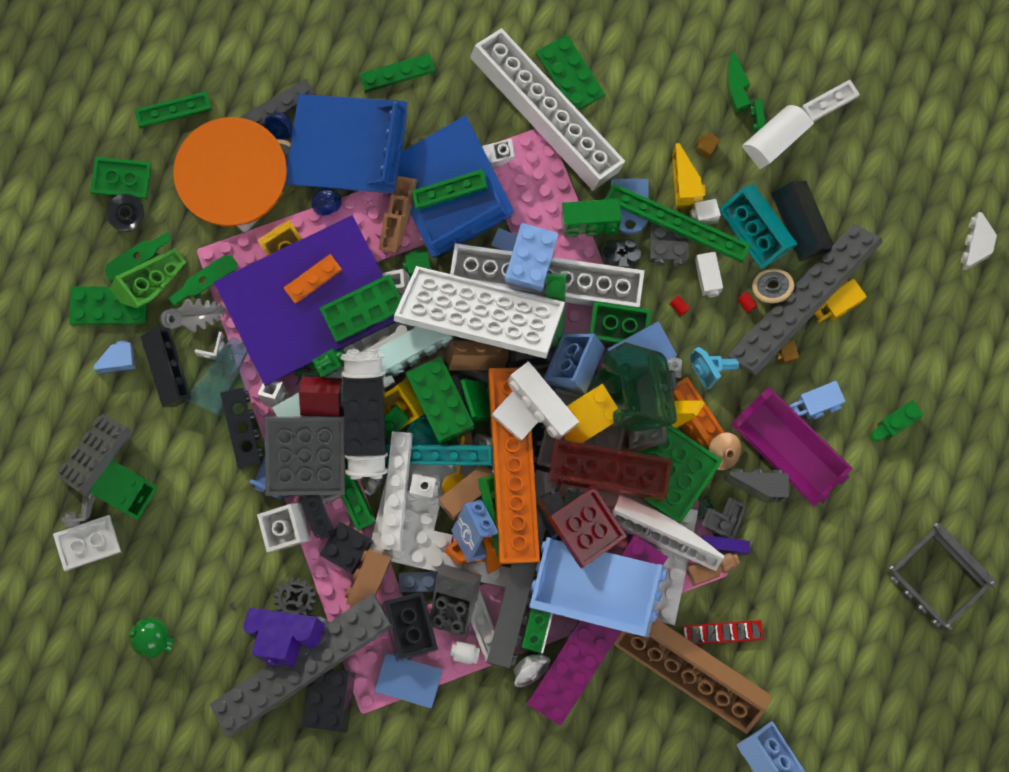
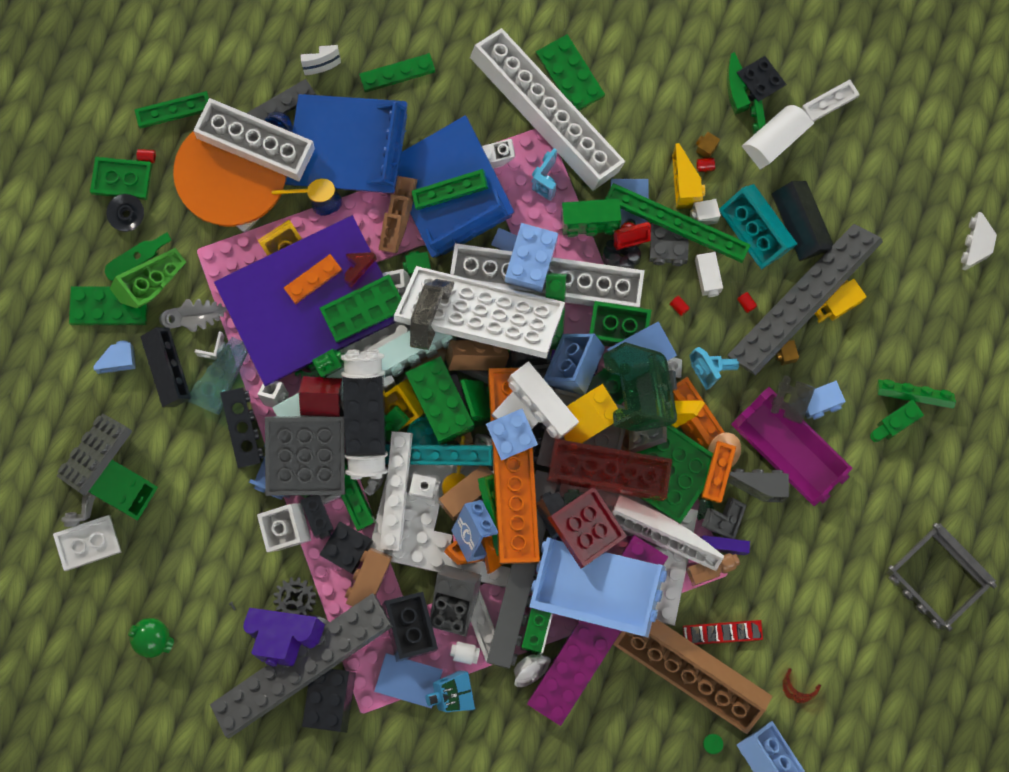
(146, 155): none -> red hinge
(212, 272): green piece -> none
(254, 139): none -> white brick
(317, 191): none -> yellow piece
(324, 60): none -> white slope
(362, 262): none -> clear red slope
(417, 582): sand blue plate -> none
(421, 330): none -> clear smoke slope
(452, 693): none -> dark azure torso
(512, 434): none -> light blue plate
(541, 181): none -> medium azure bracket
(632, 234): none -> red tile
(705, 164): none -> red hinge
(713, 744): none -> green tile
(719, 472): none -> orange plate
(761, 79): none -> black hinge
(768, 295): wheel -> none
(795, 696): none -> clear red helmet
(798, 402): none -> clear smoke plate
(919, 394): none -> green plate

